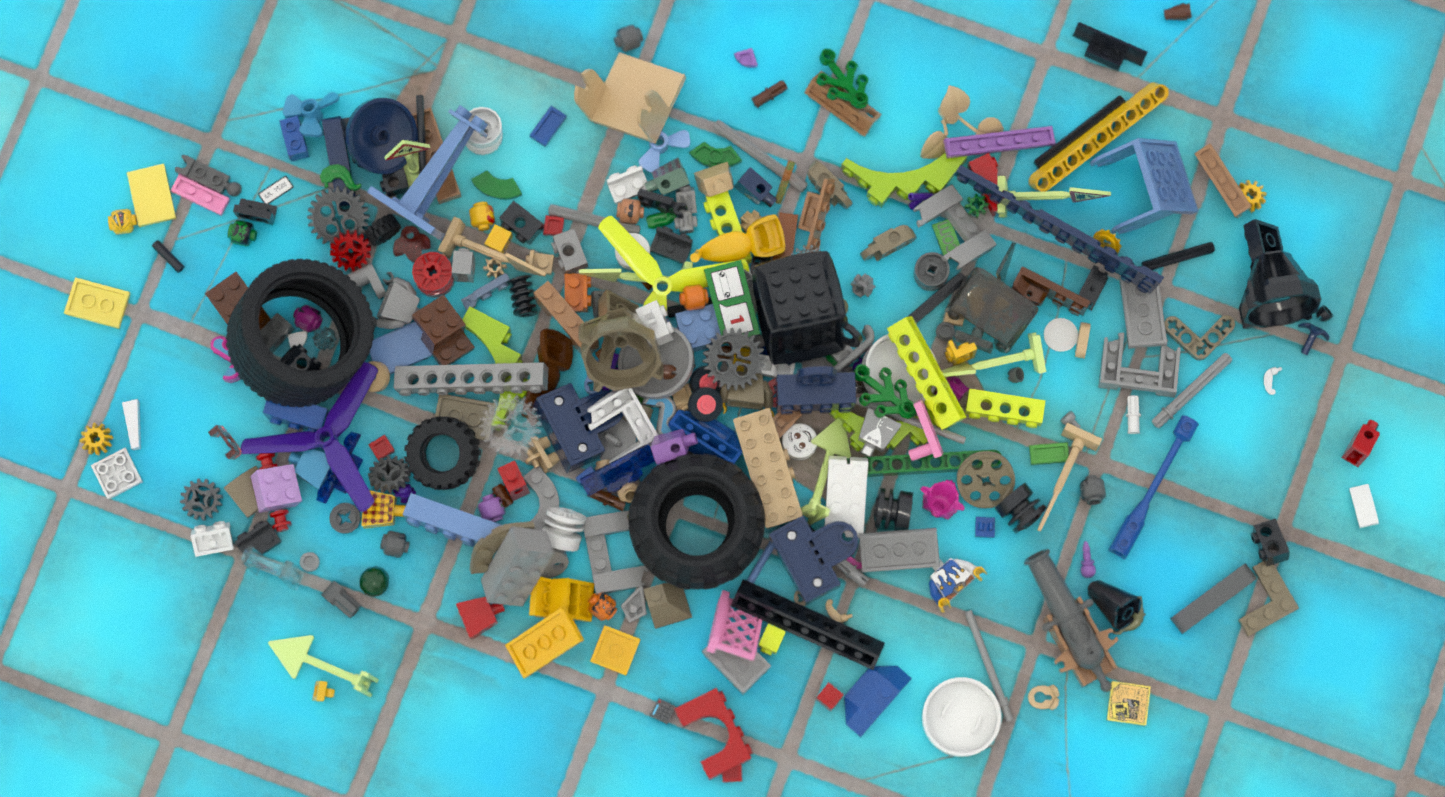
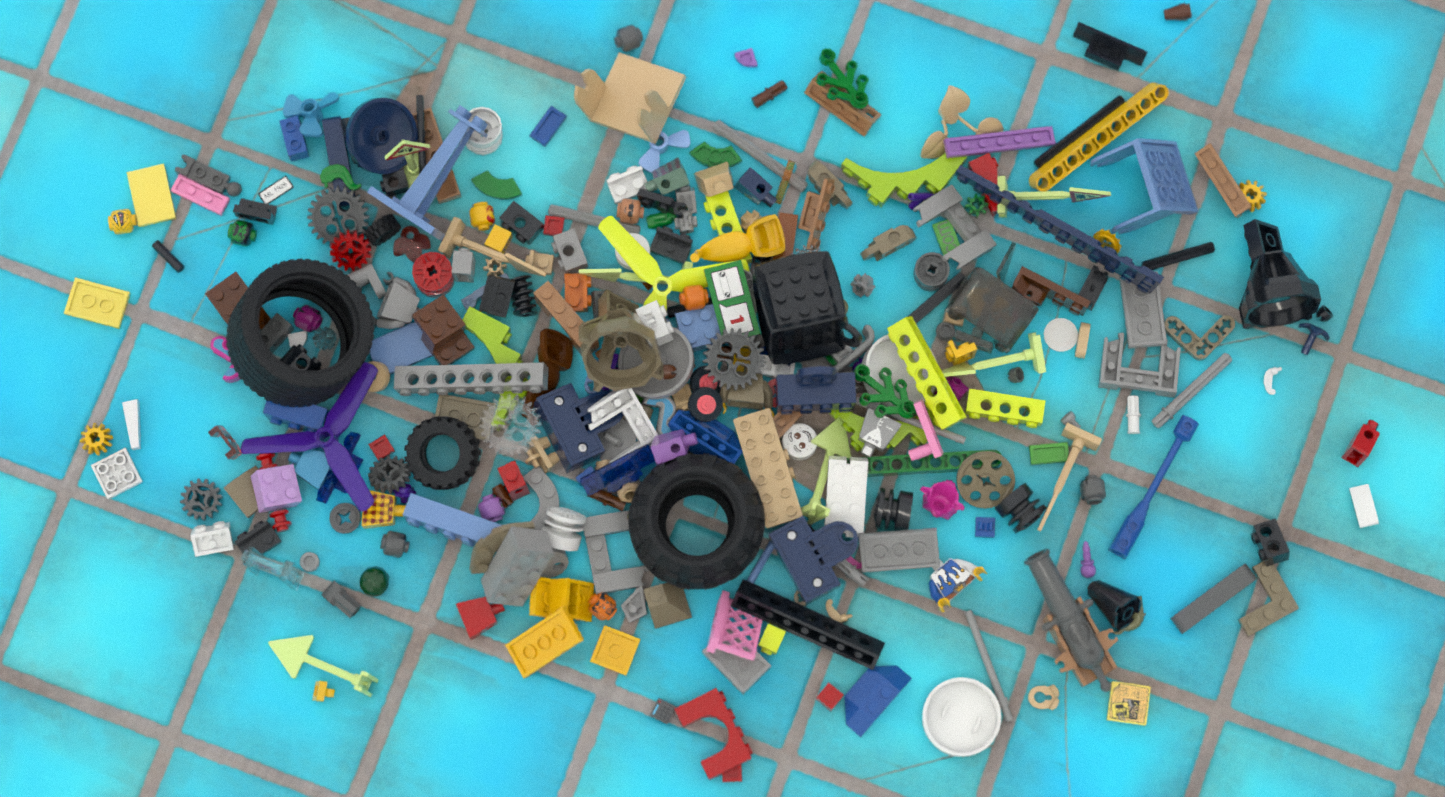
(497, 295): none -> black plate

